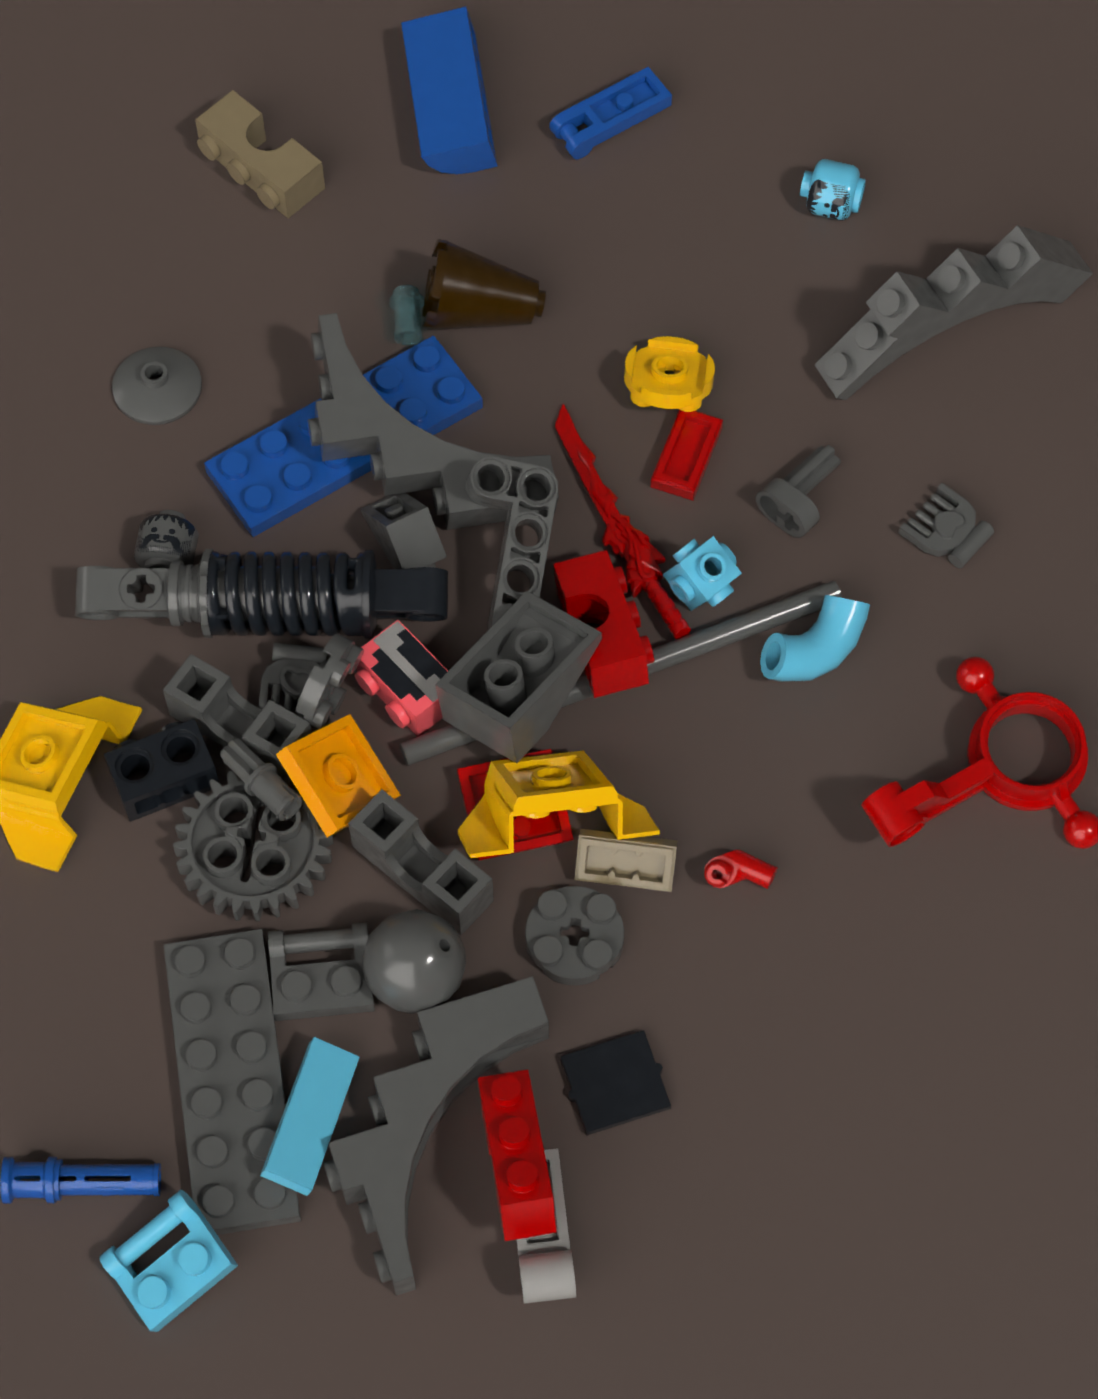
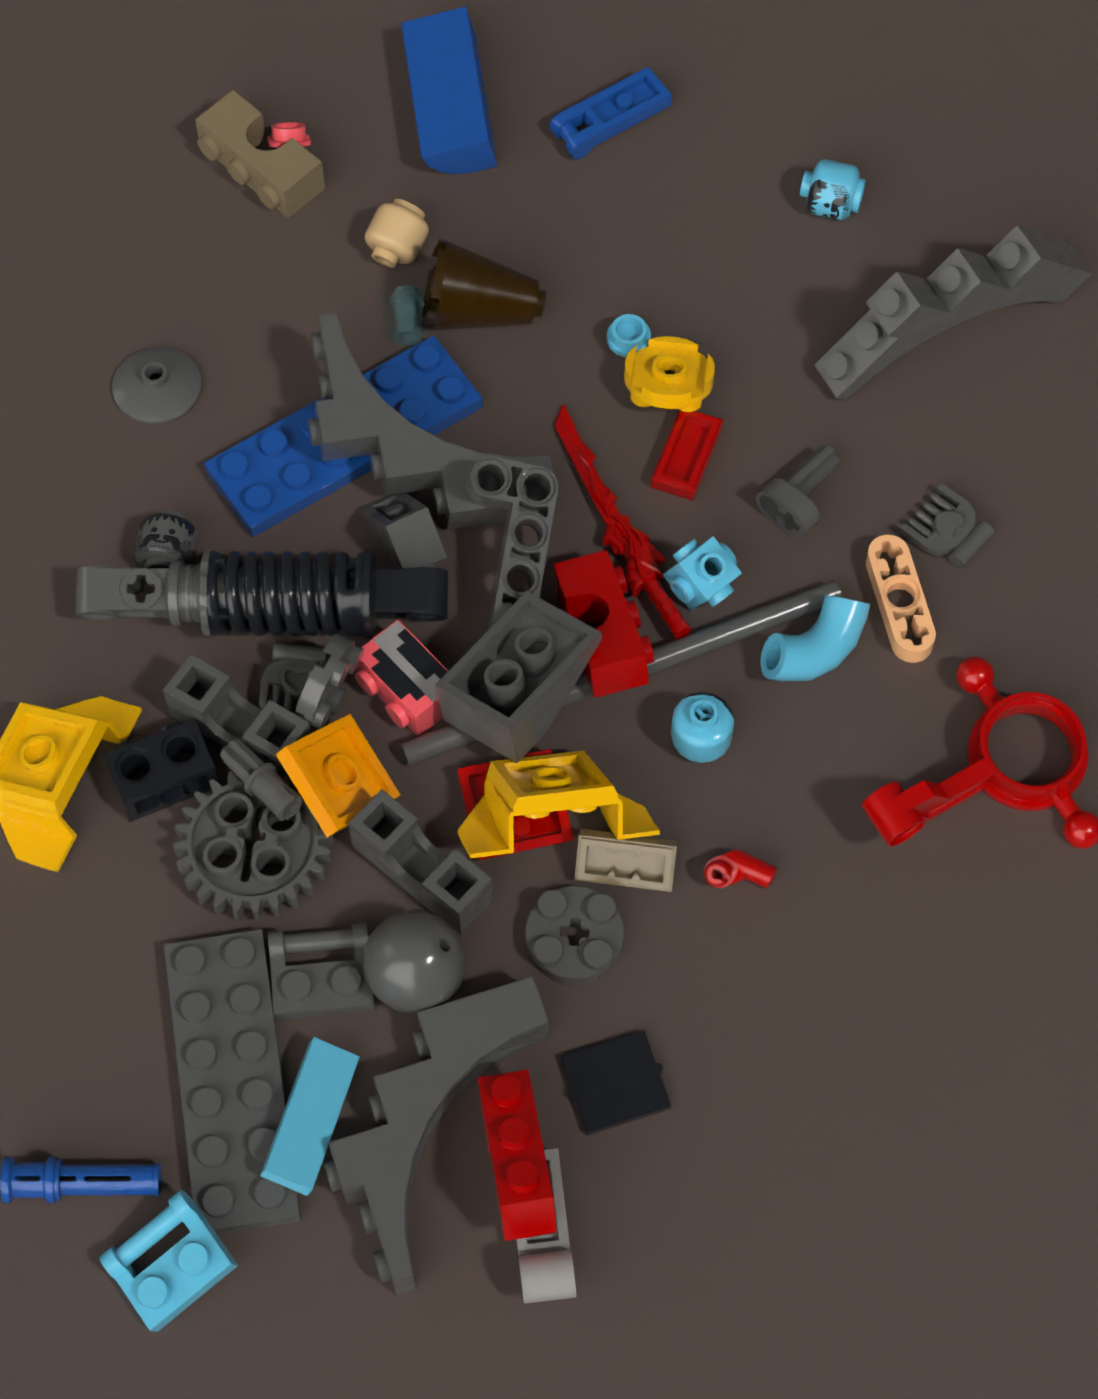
(285, 131): none -> coral plate
(396, 233): none -> tan head
(626, 333): none -> medium azure plate
(702, 727): none -> medium azure head
(893, 616): none -> light nougat beam

